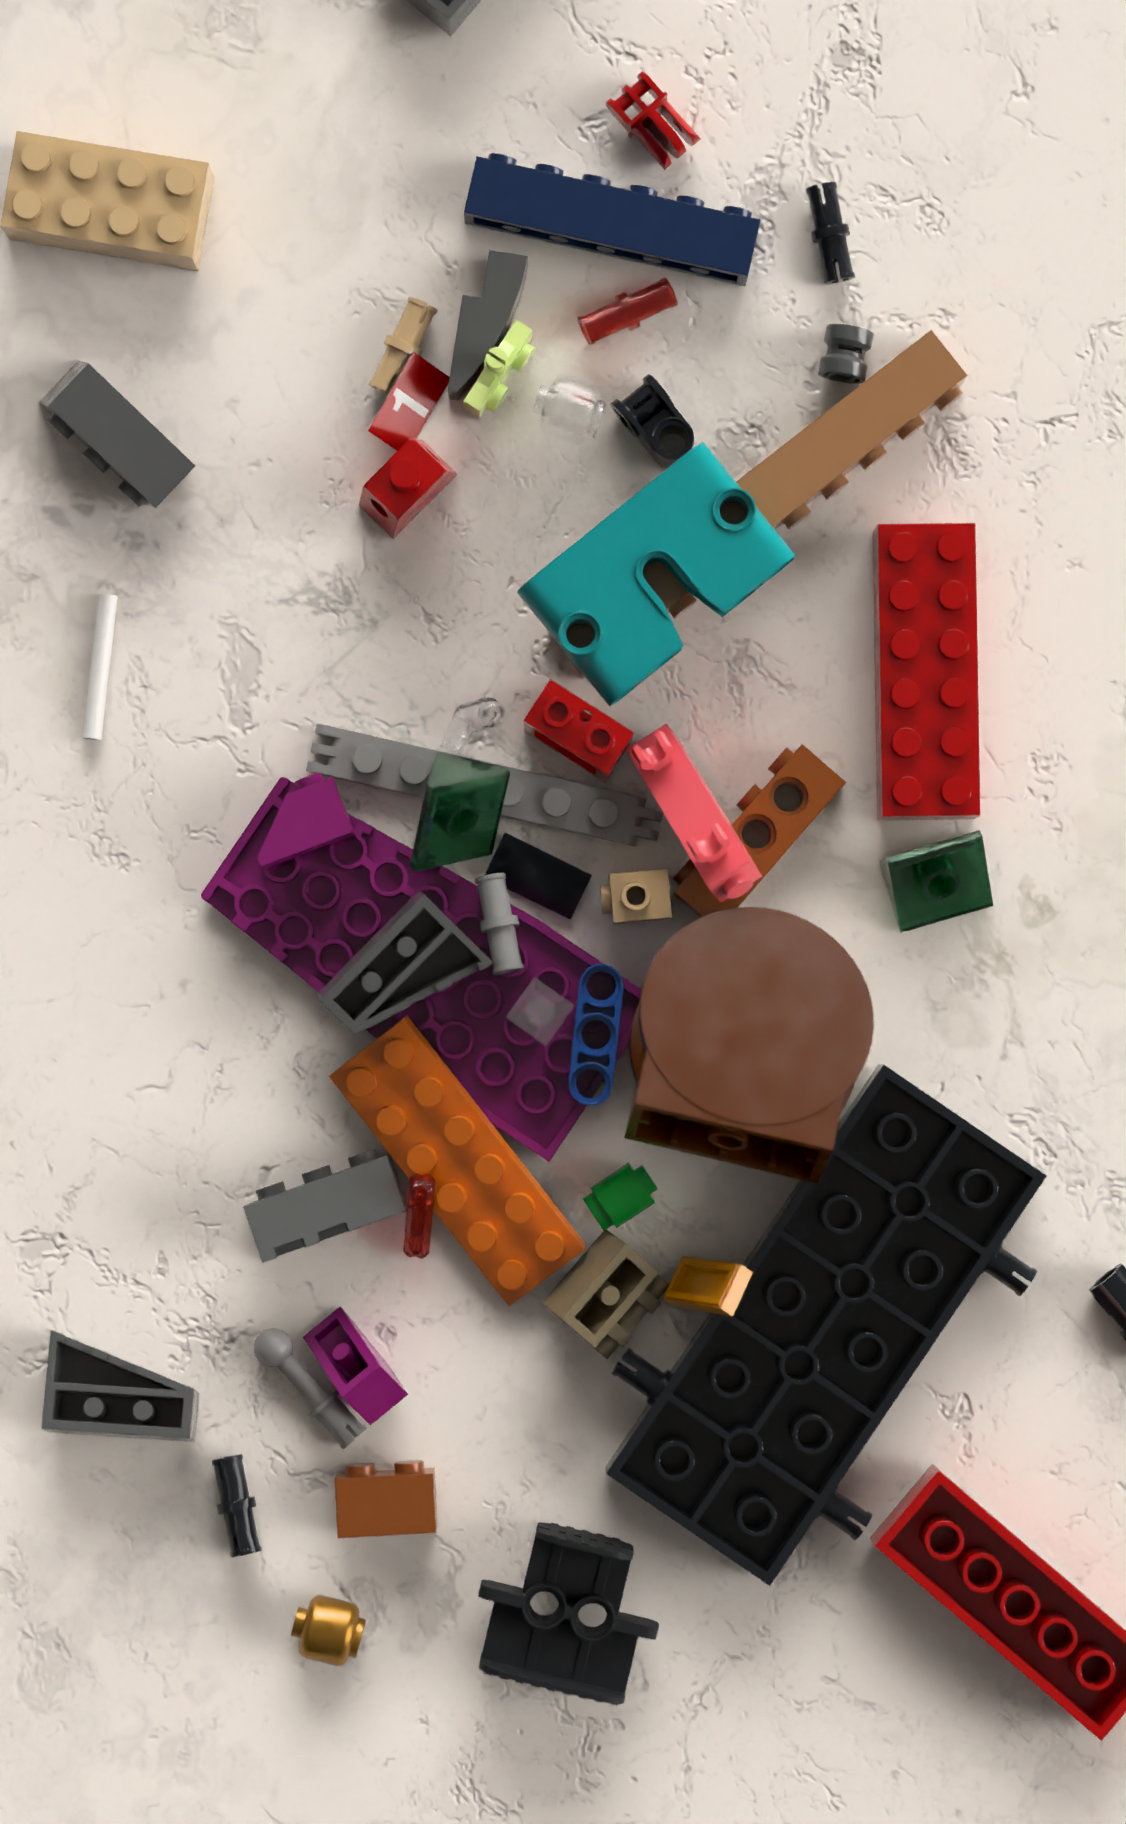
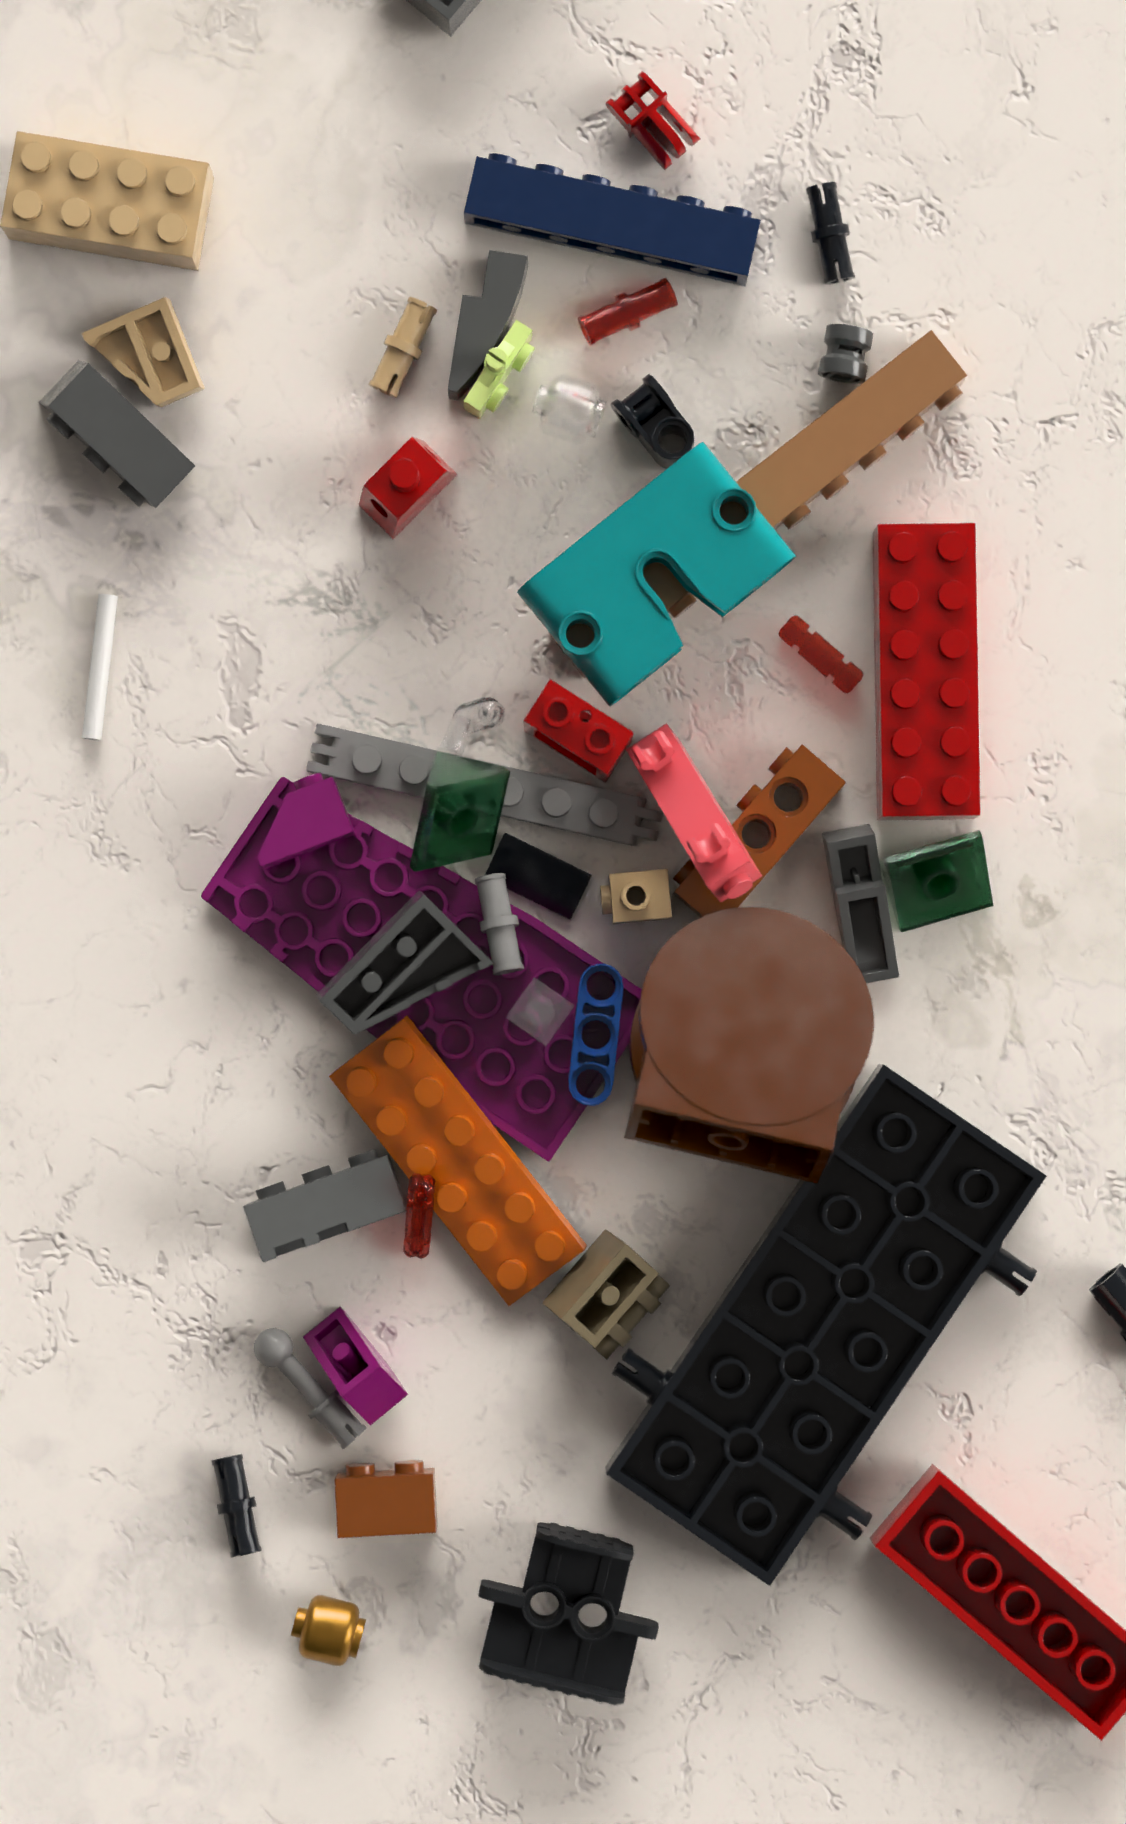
(112, 1397): dark grey wedge -> none
(149, 352): none -> tan wing
(409, 402): red sticker -> none
(620, 1196): green brick -> none
(707, 1285): light orange tile -> none
(820, 654): none -> clear red axle
(861, 901): none -> dark grey slope

